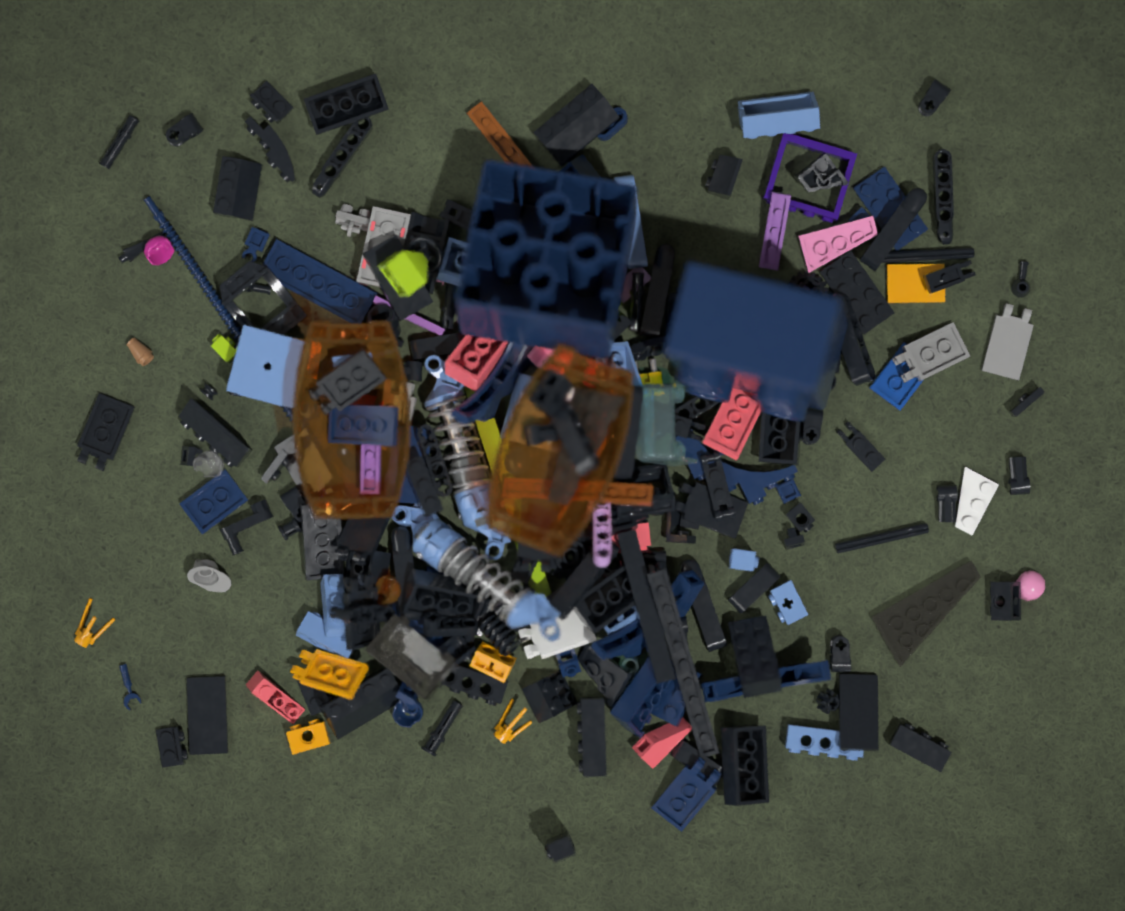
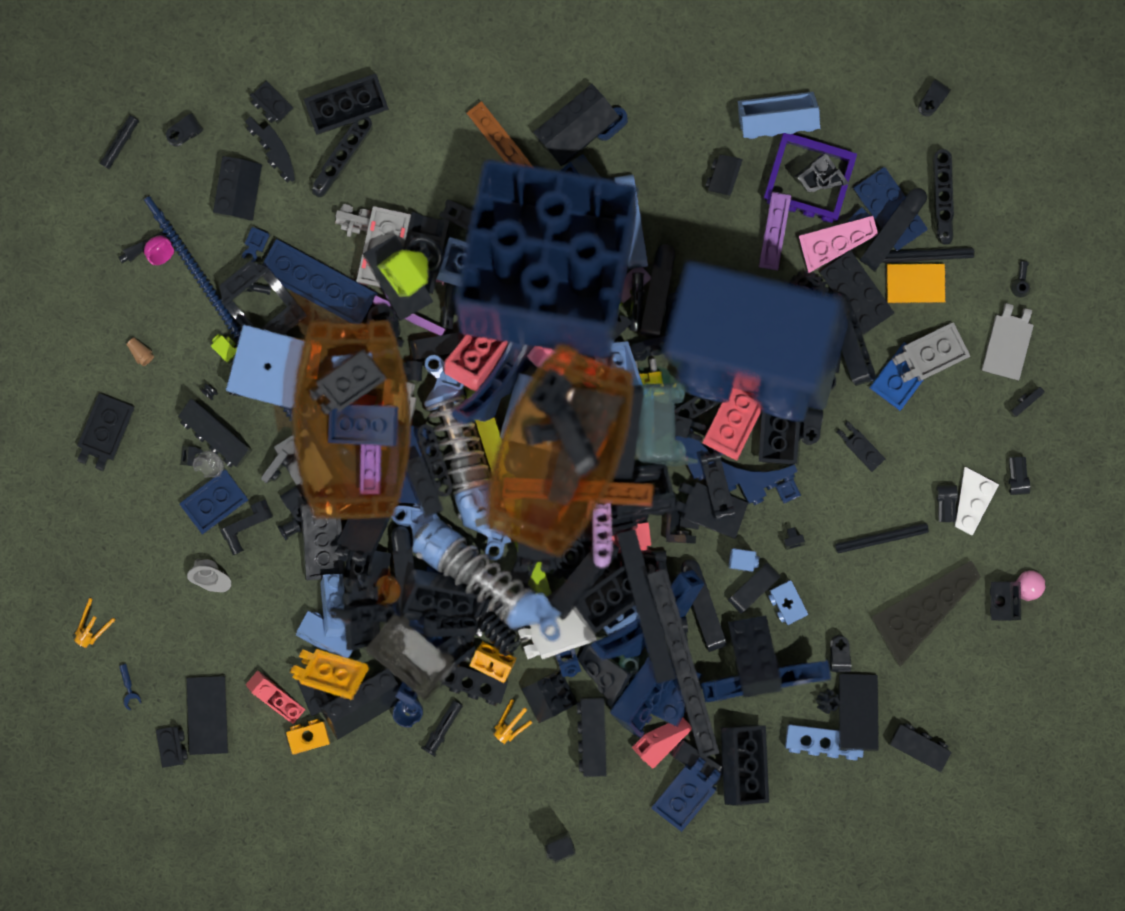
(792, 514): black brick -> none
(947, 277): black hinge -> none

